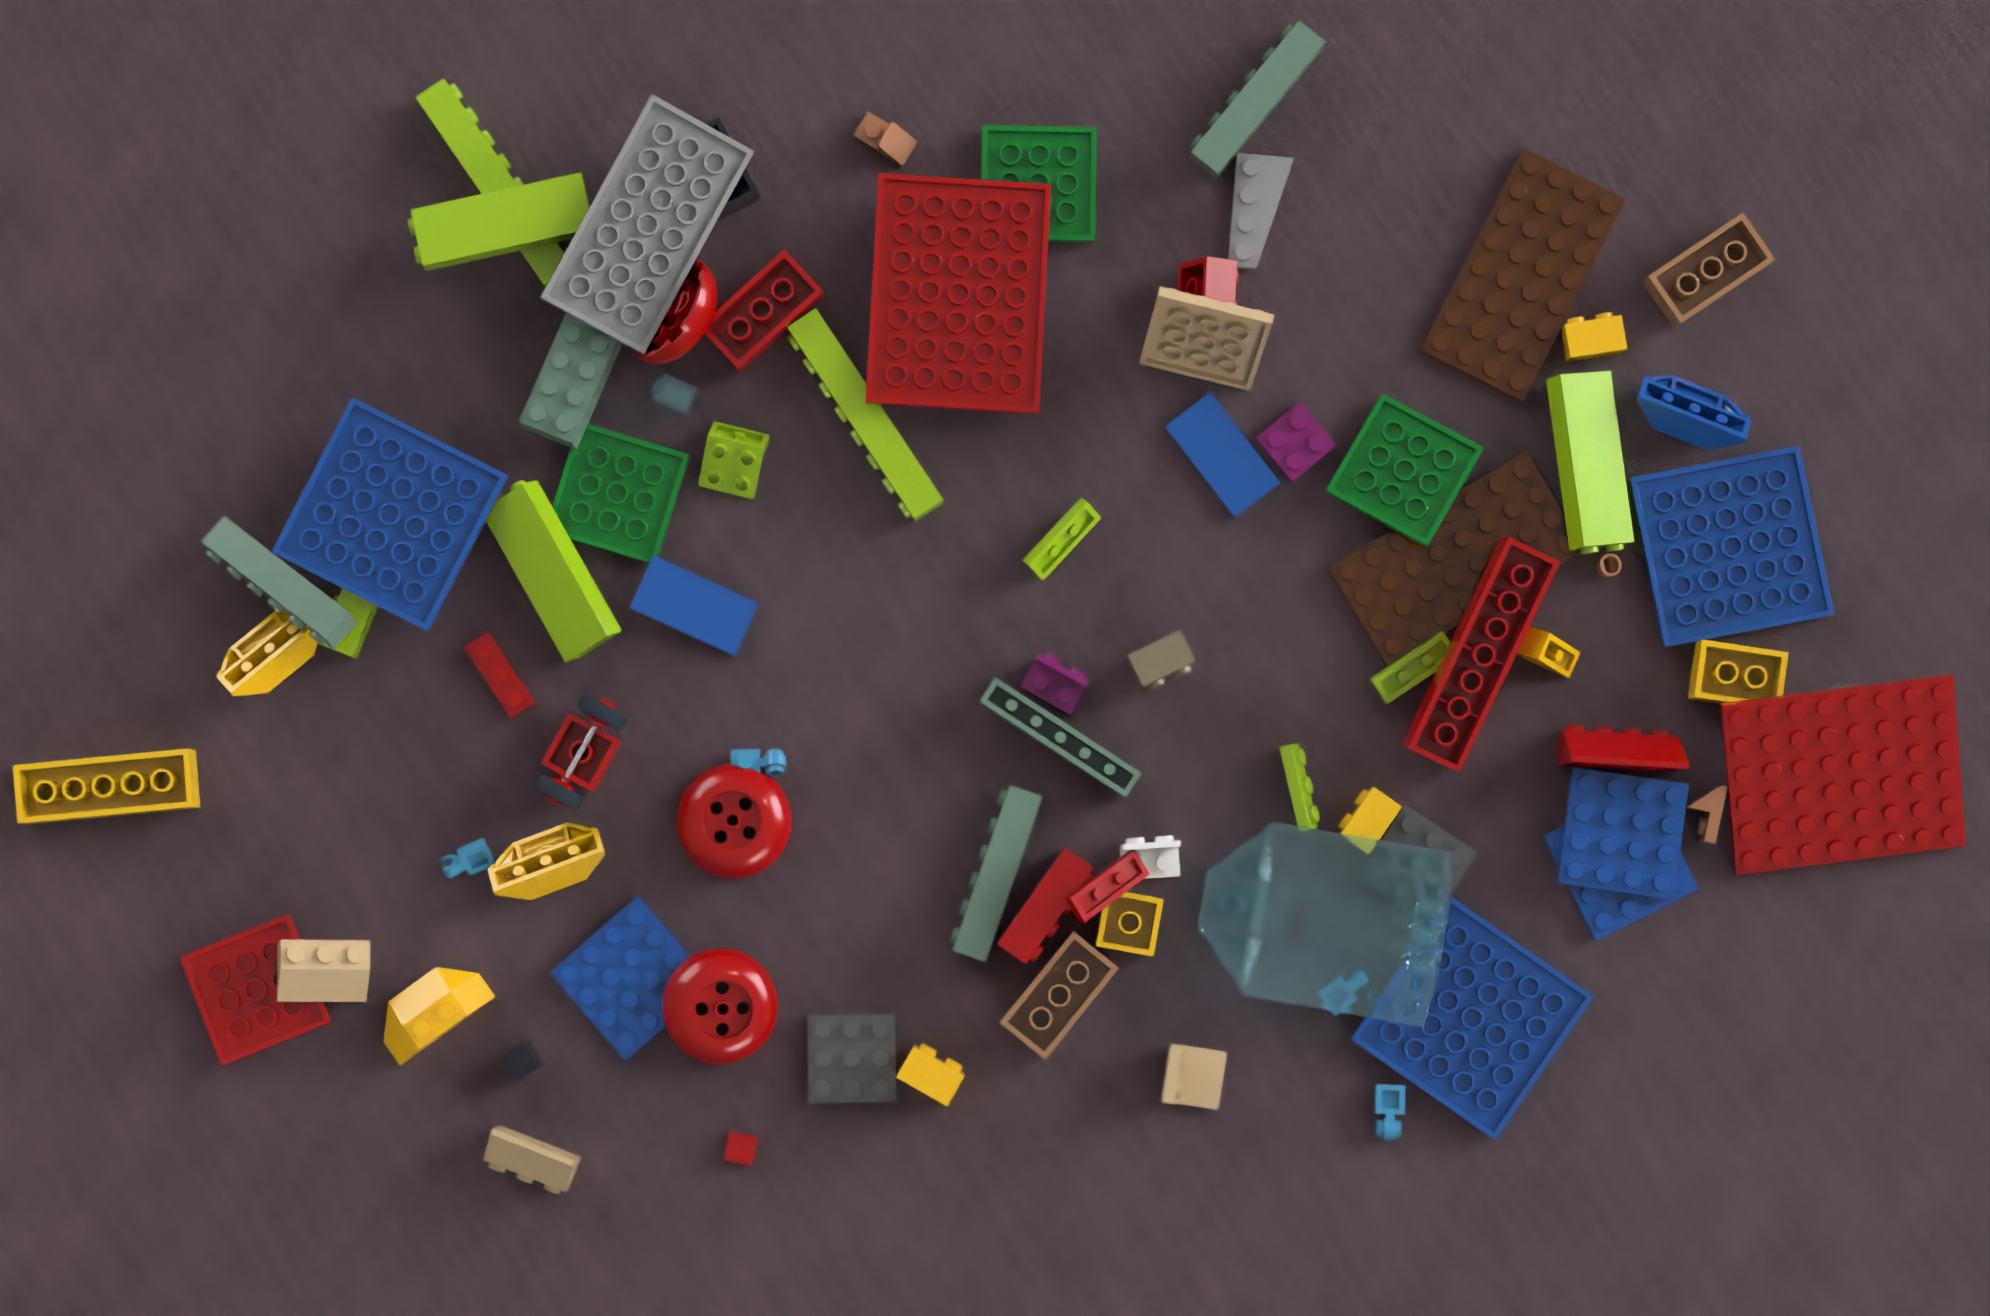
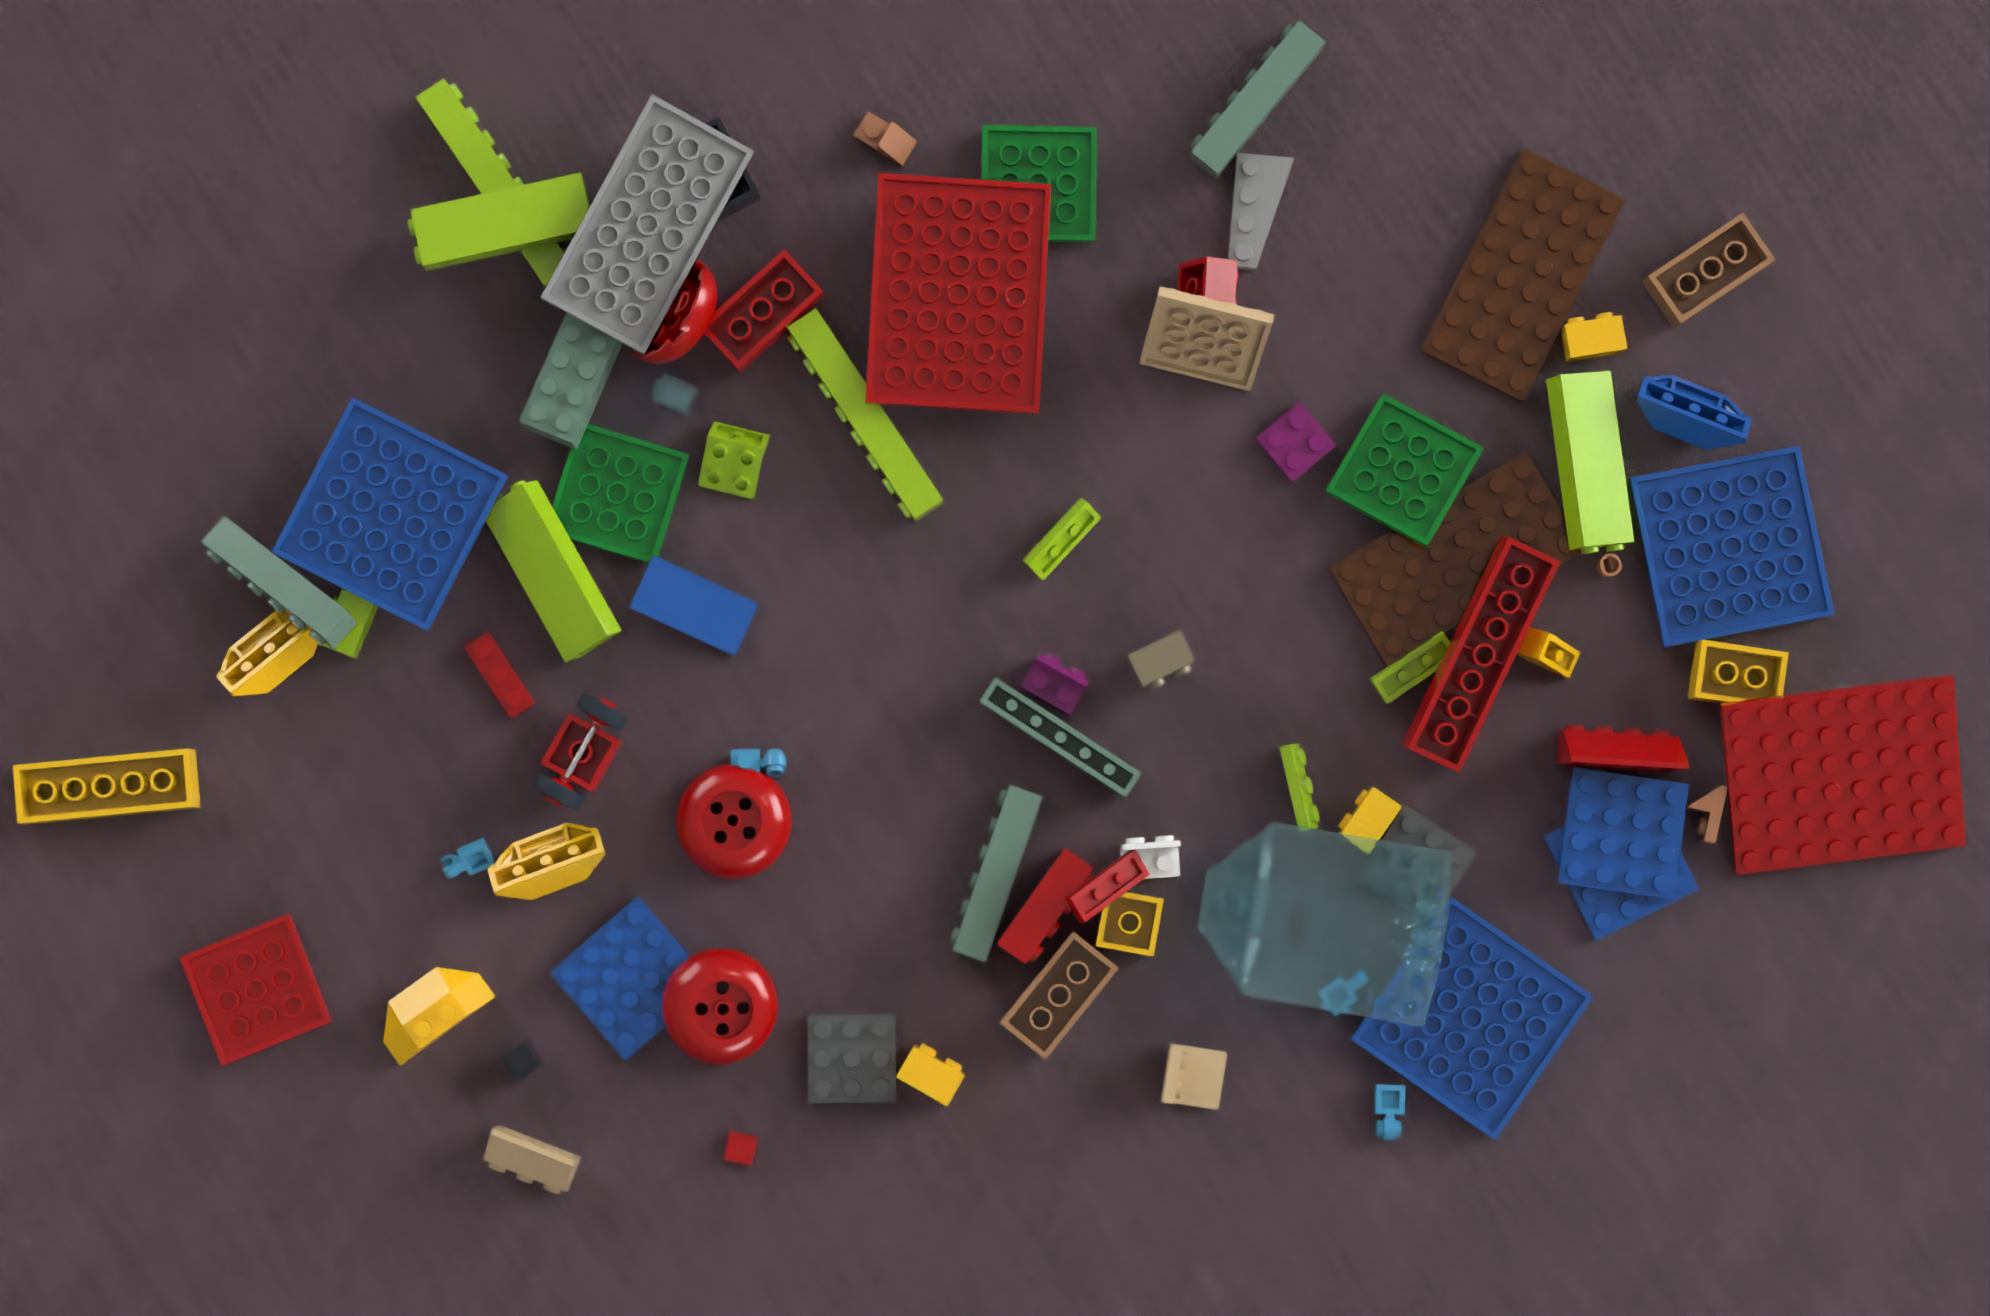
(323, 970): tan slope -> none
(1222, 455): blue tile -> none

